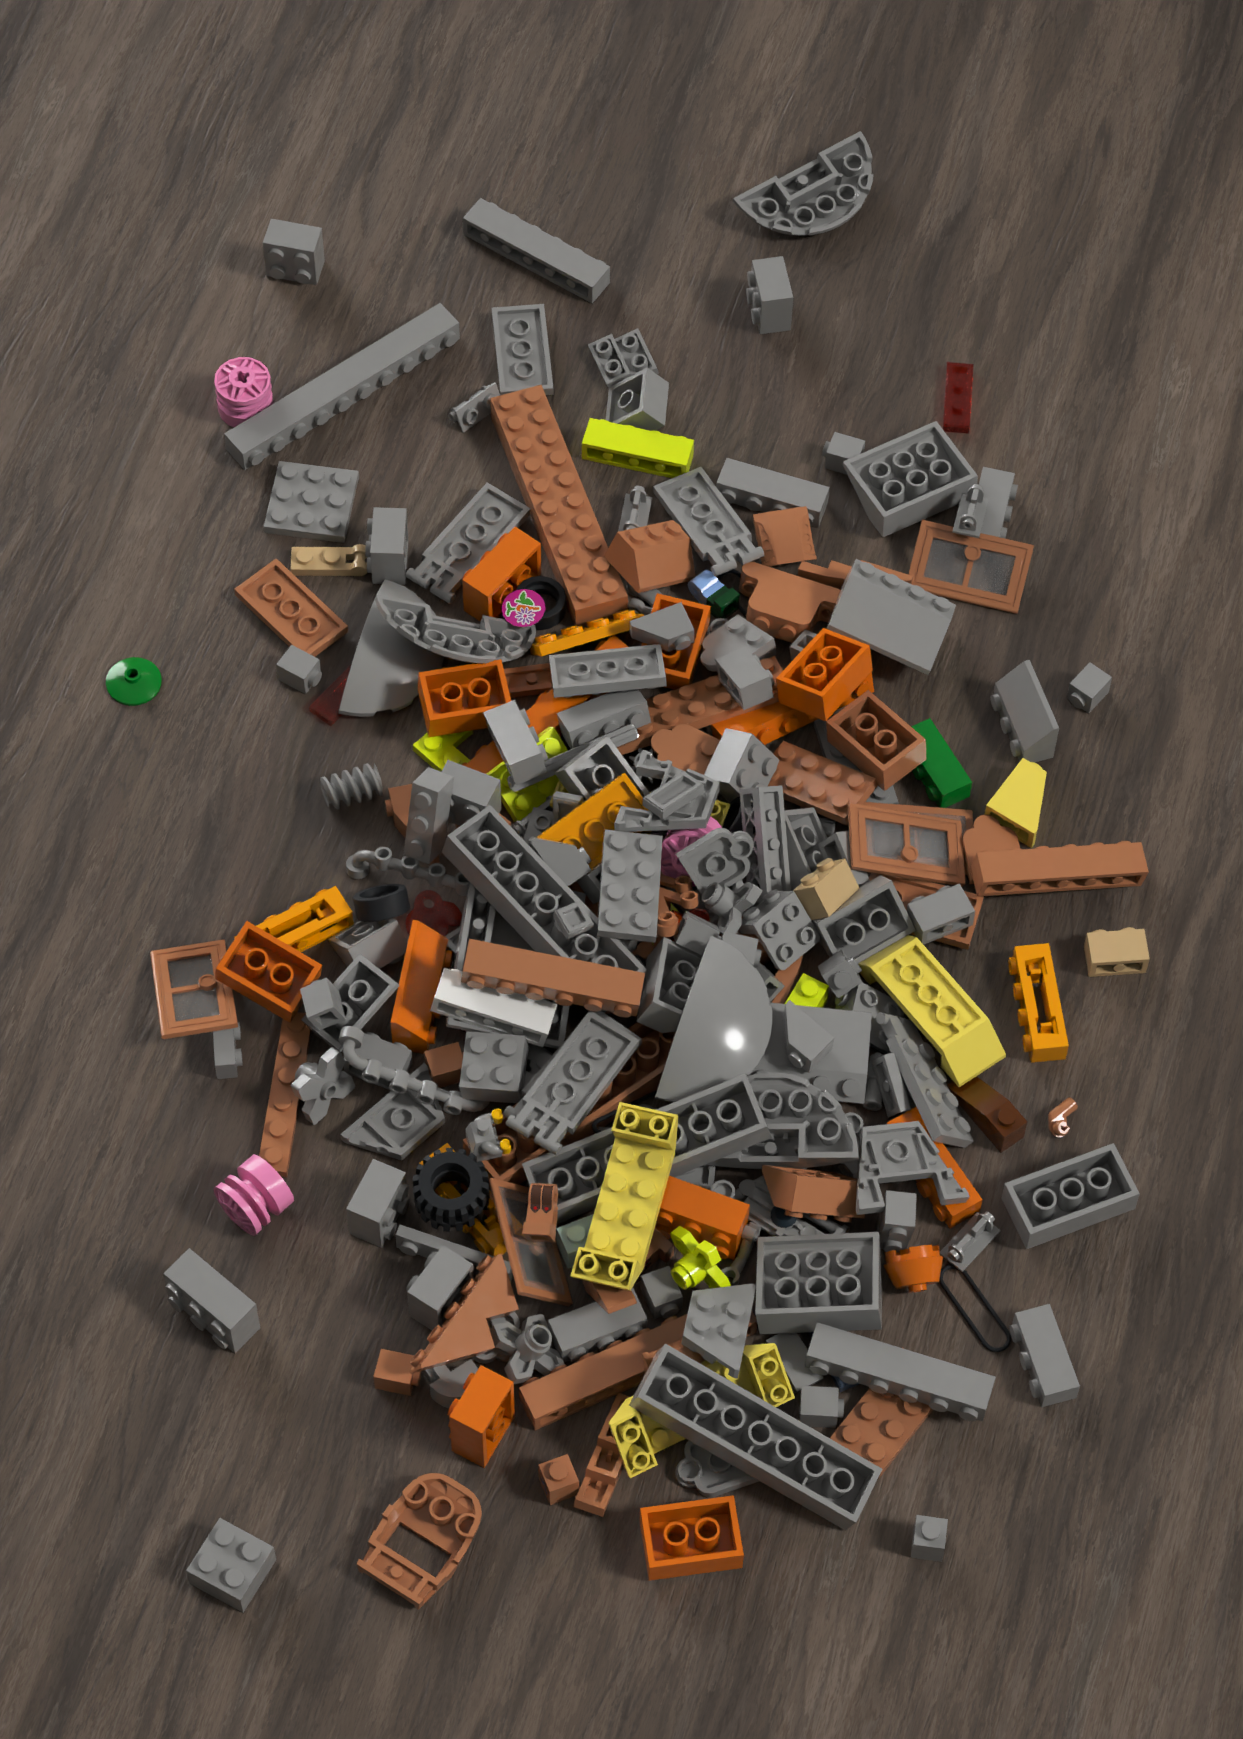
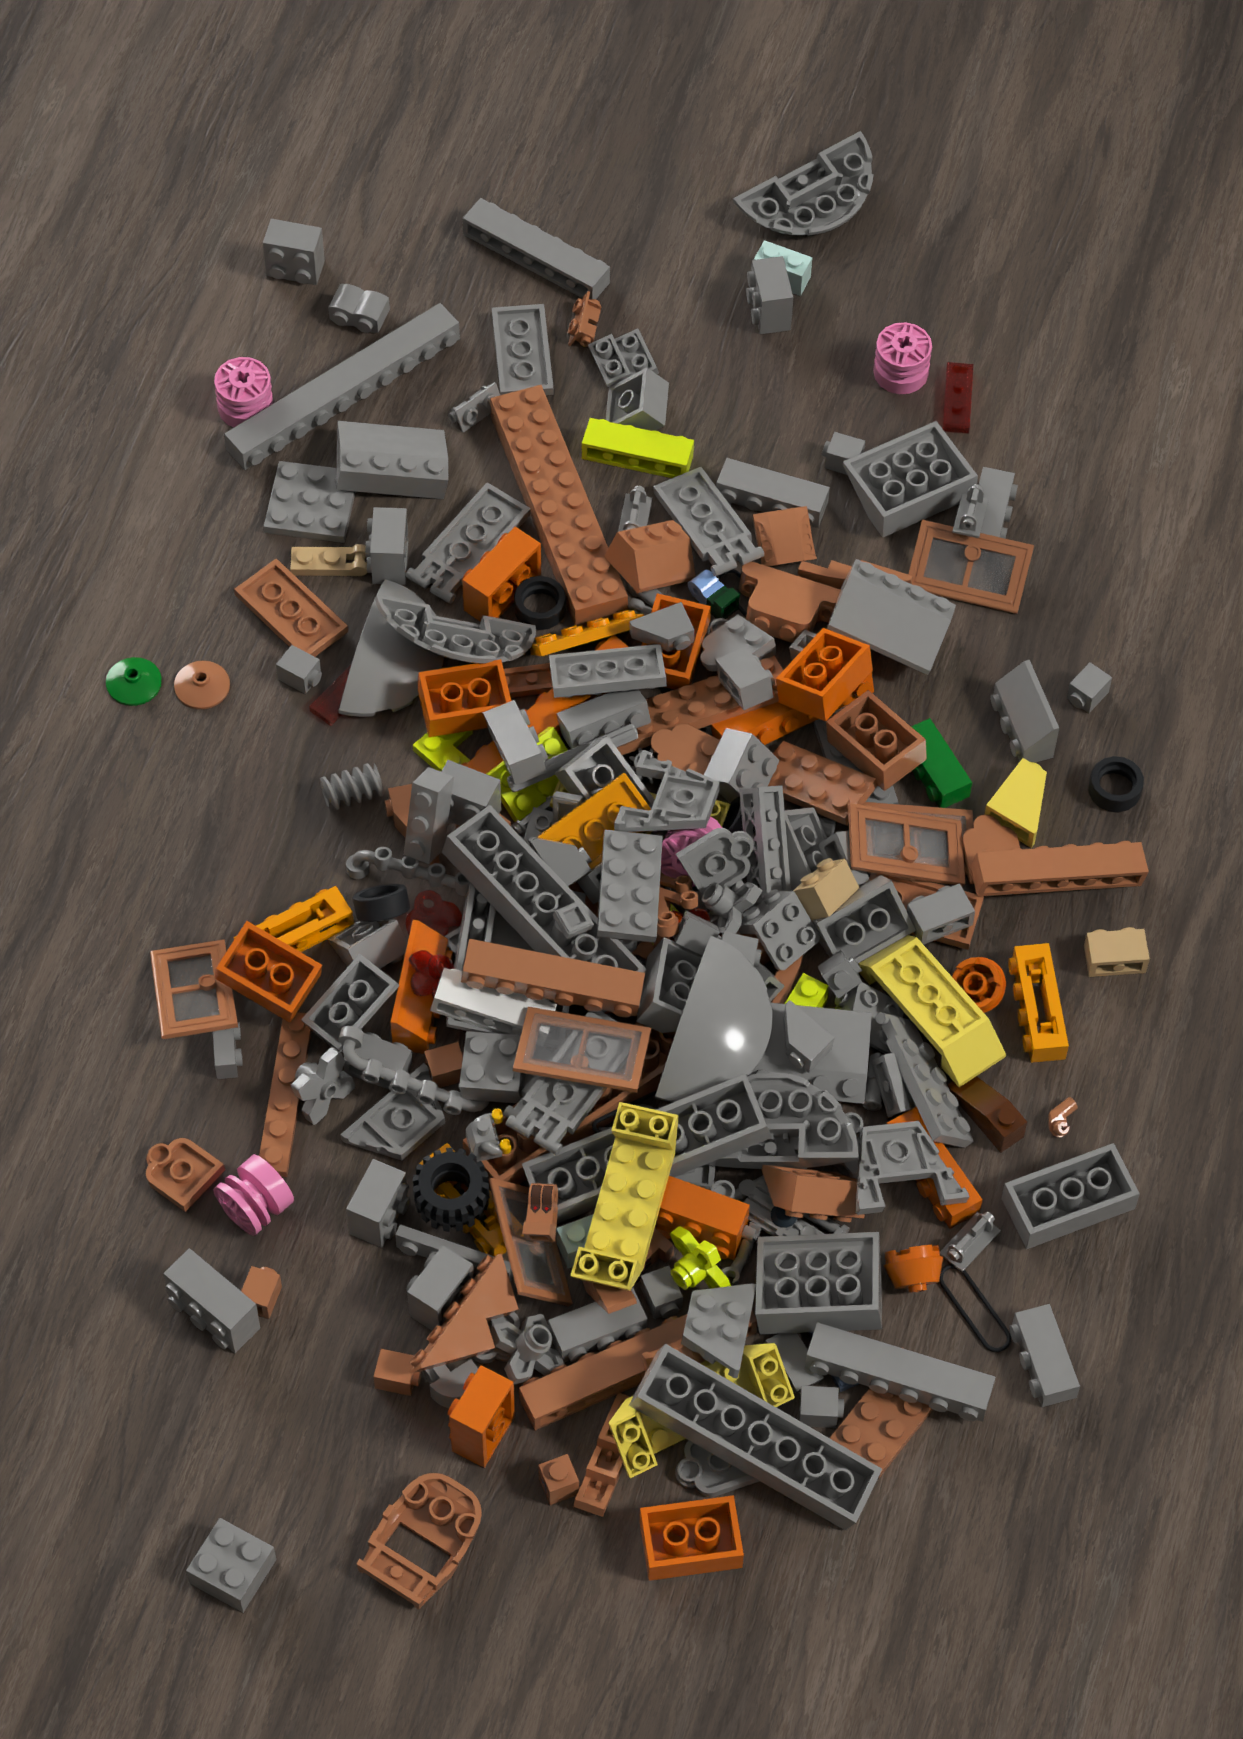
(181, 1171): none -> nougat plate
(204, 693): none -> nougat dish
(263, 1289): none -> nougat brick
(322, 1003): light grey brick -> none
(359, 308): none -> light grey brick
(391, 460): none -> light grey slope
(428, 972): none -> clear red plate
(523, 608): sticker -> none
(582, 1049): none -> clear door
(585, 311): none -> nougat hinge
(673, 795): light grey tile -> none
(797, 264): none -> light aqua brick
(896, 1220): light grey brick -> none
(902, 358): none -> bright pink wheel
(929, 1538): light grey brick -> none
(982, 981): none -> orange cone
(1121, 766): none -> black tyre

